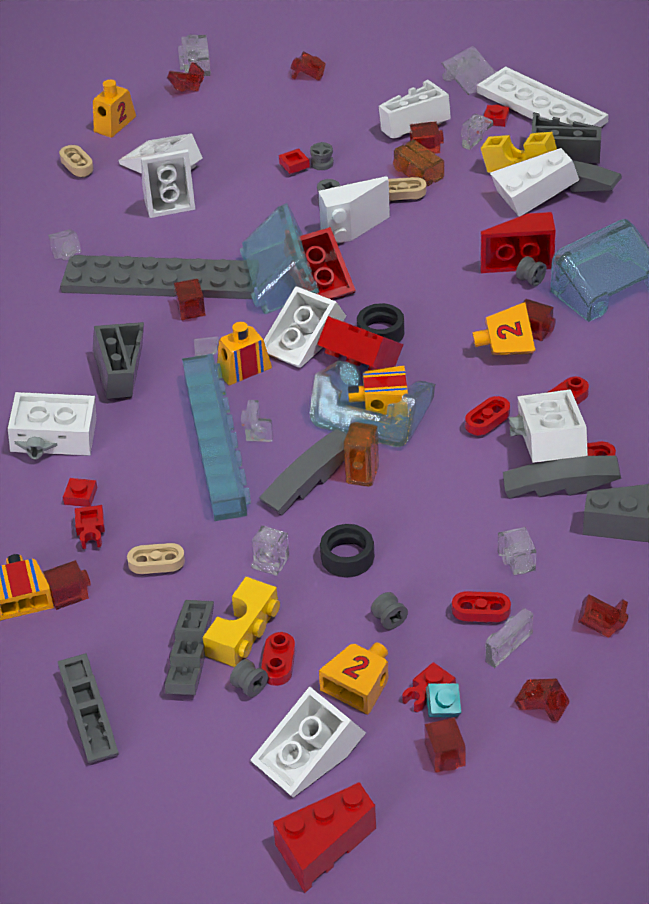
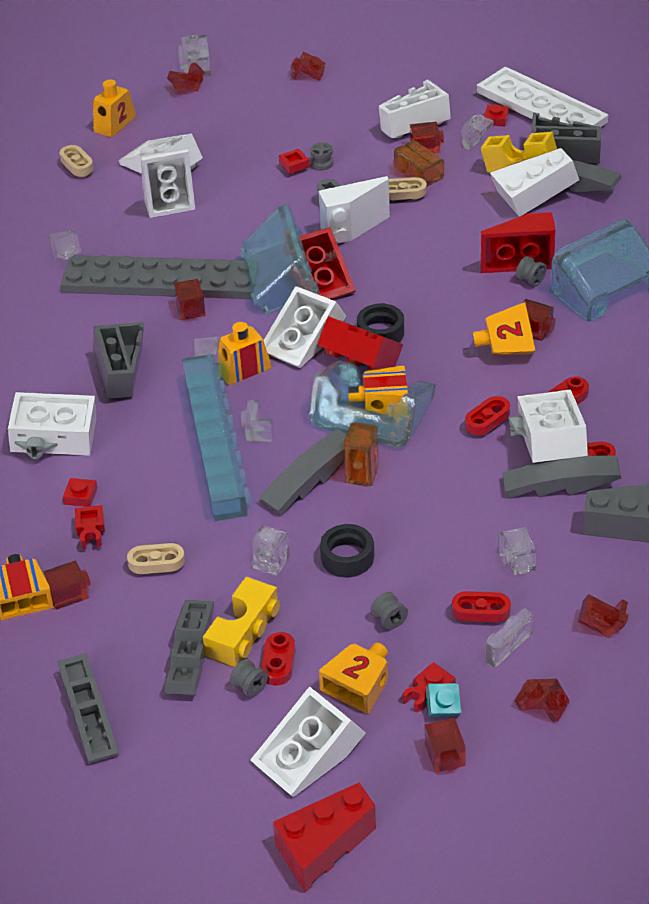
(467, 69): clear hinge -> none

